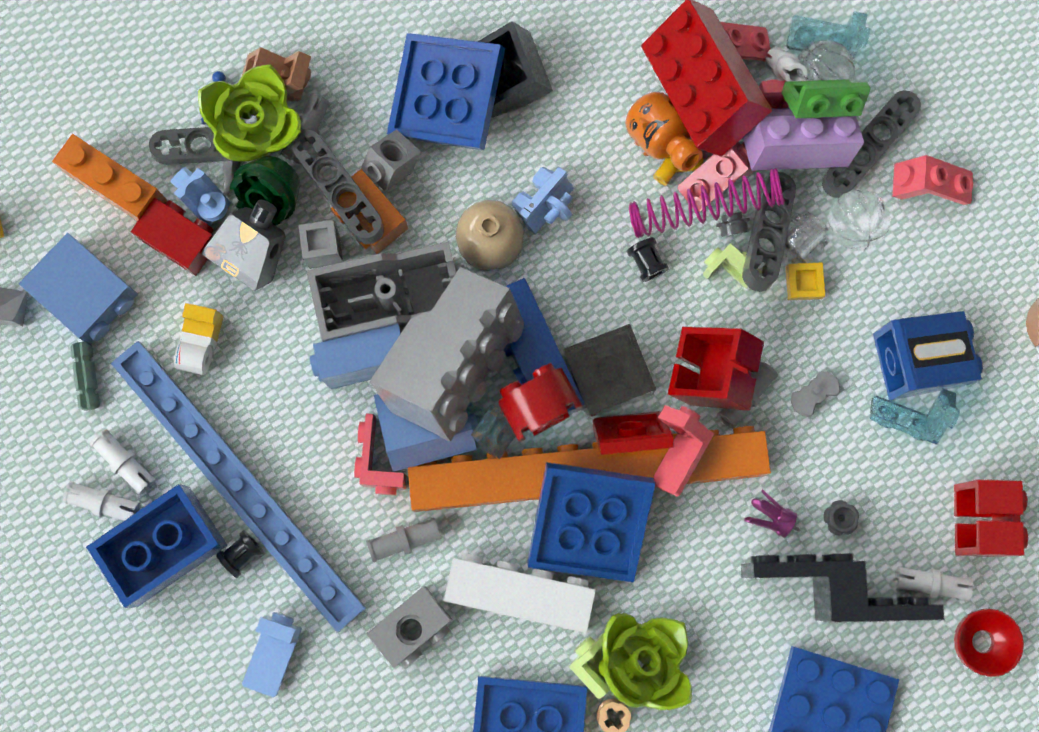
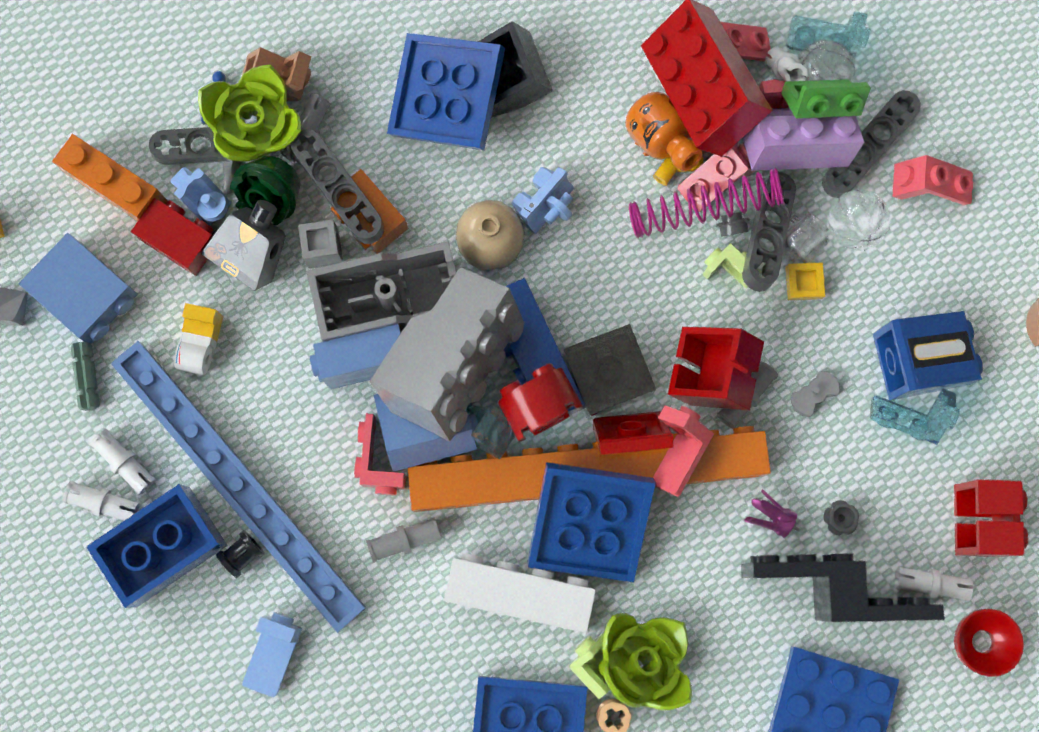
(389, 634): light grey brick -> none
(390, 160): light grey brick -> none
(647, 259): black bush -> none

